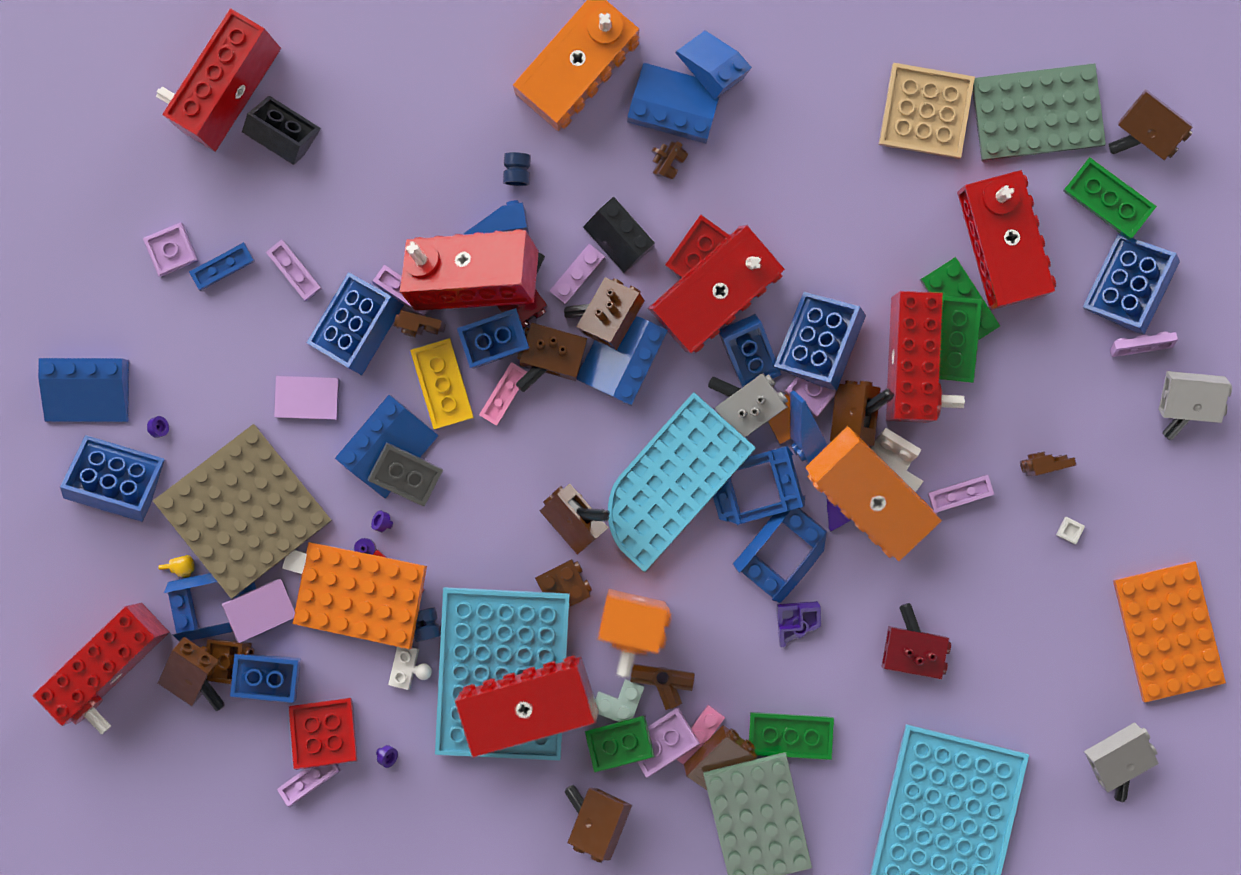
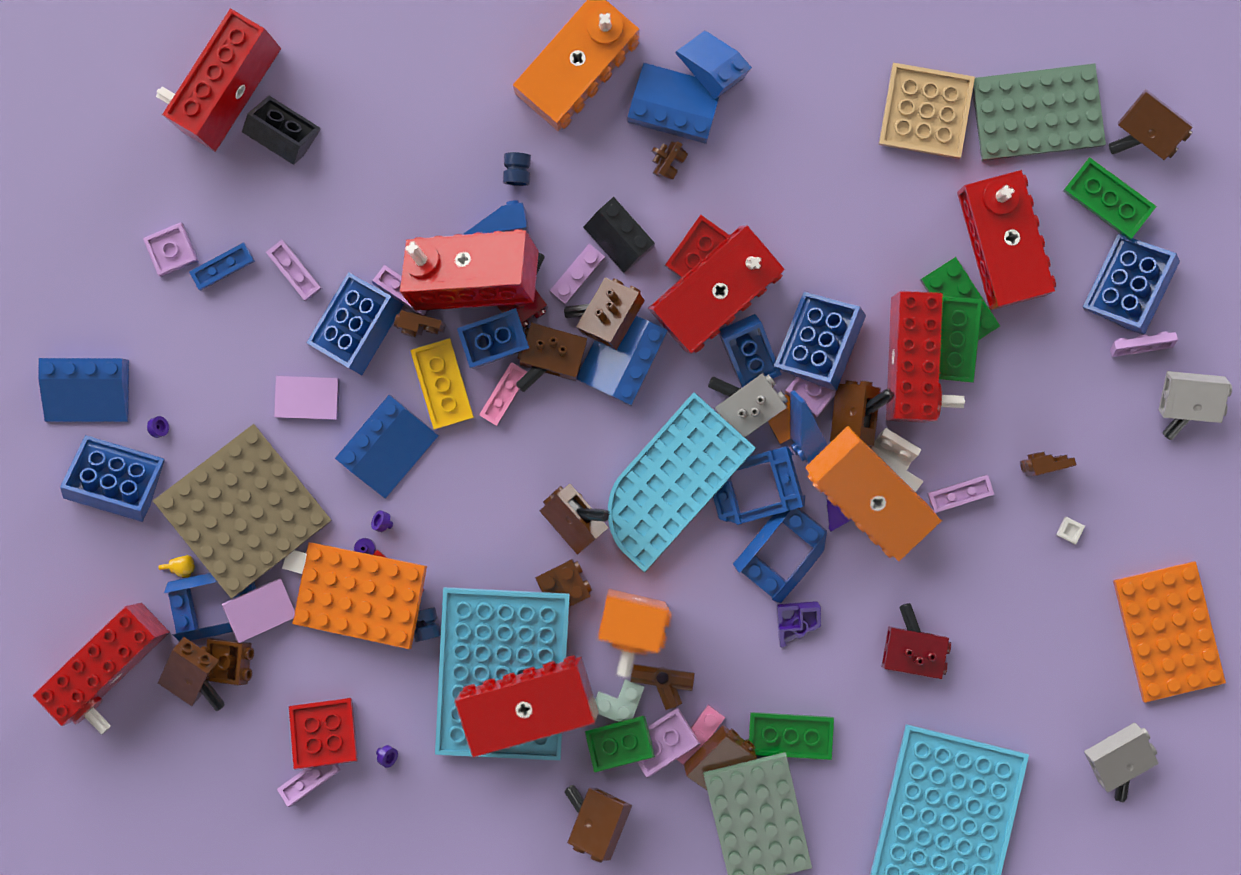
(265, 677): blue slope -> none
(405, 474): dark grey plate -> none
(405, 666): white plate -> none

